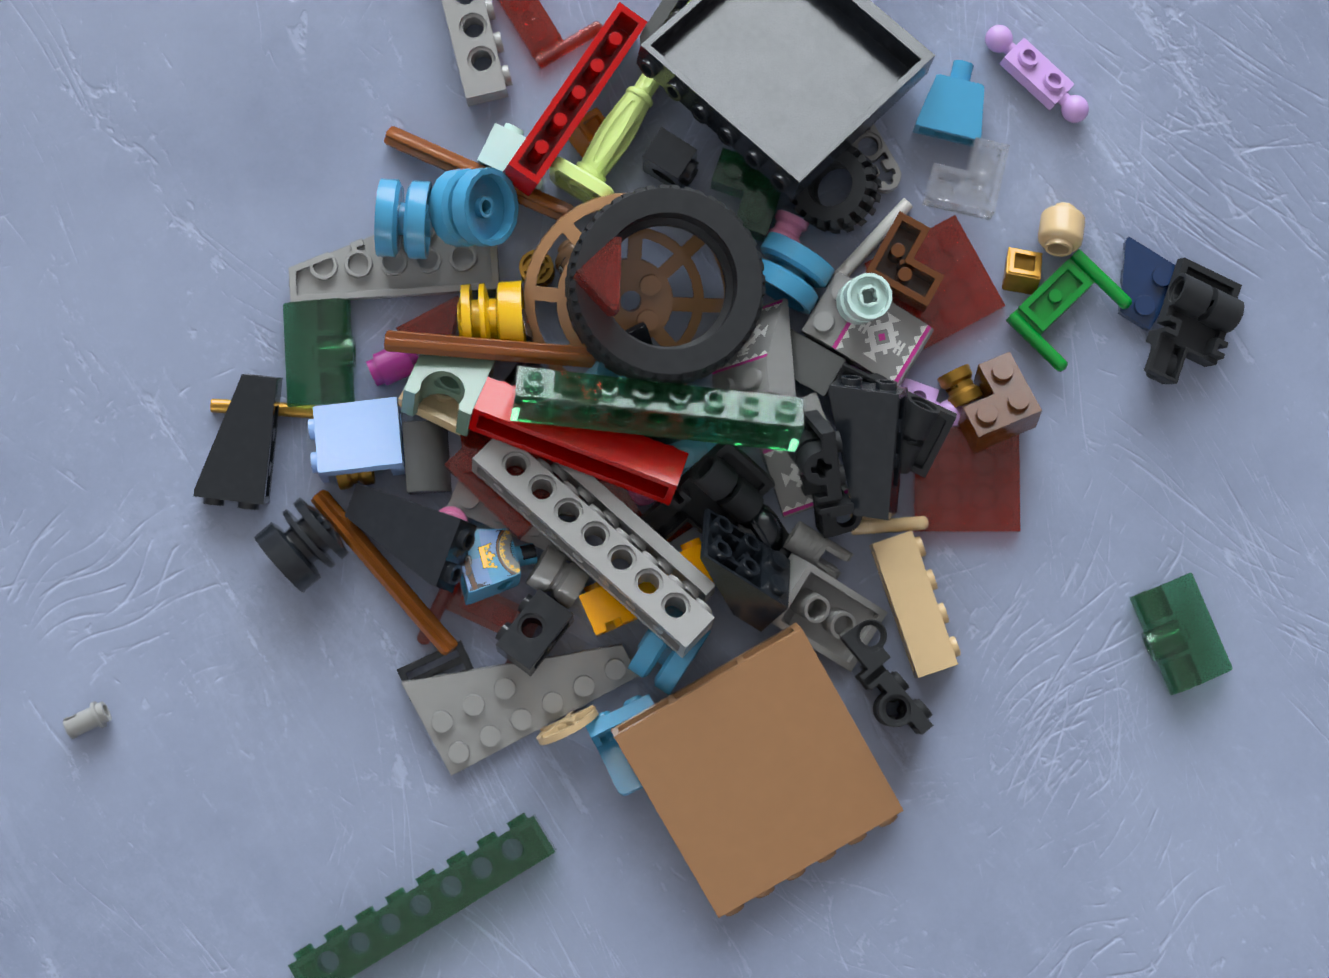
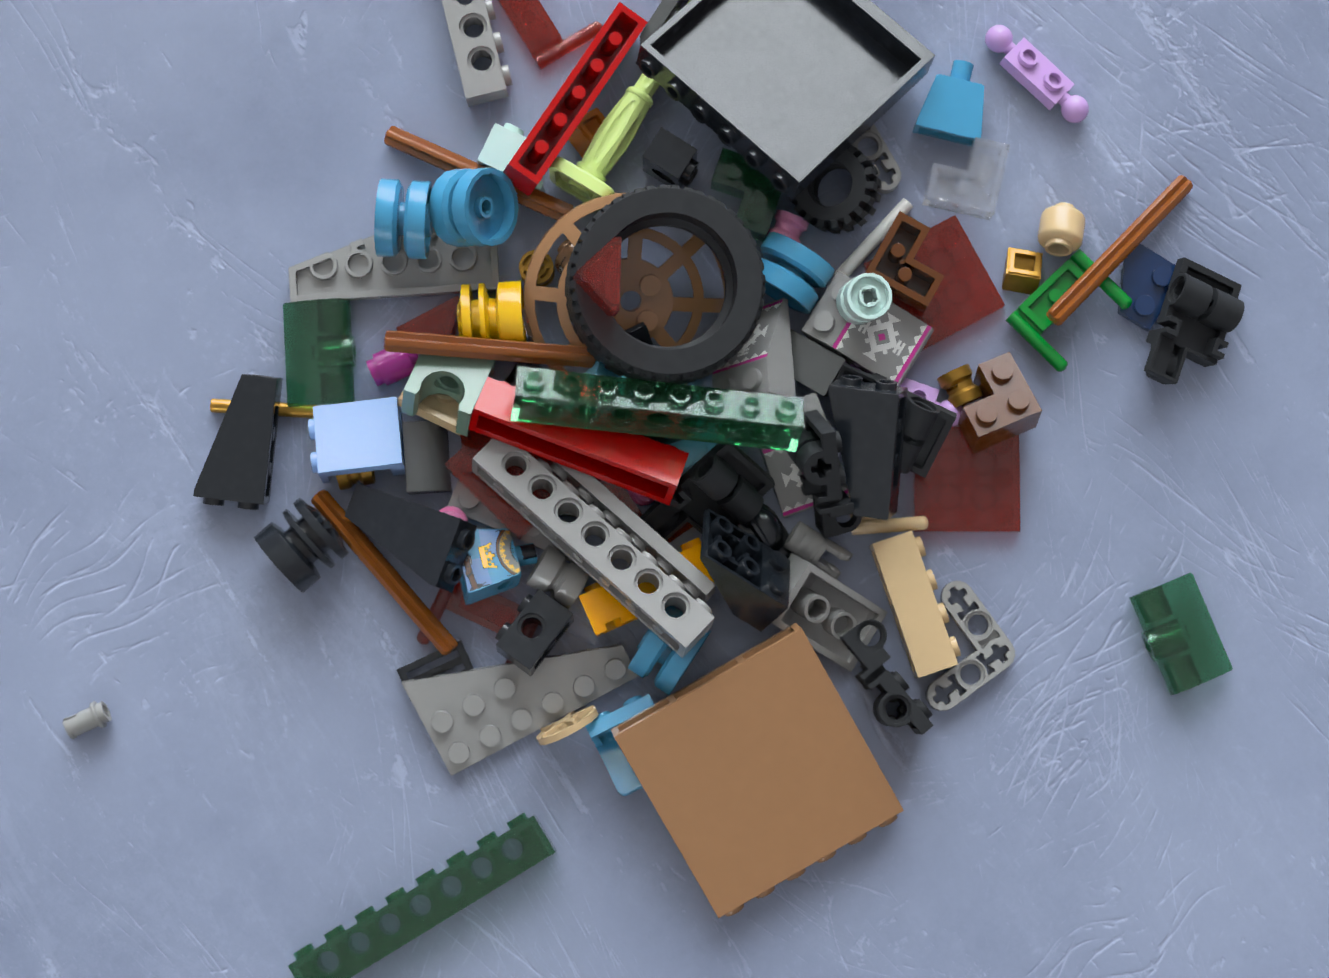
(981, 644): none -> light grey beam
(1119, 250): none -> dark orange axle

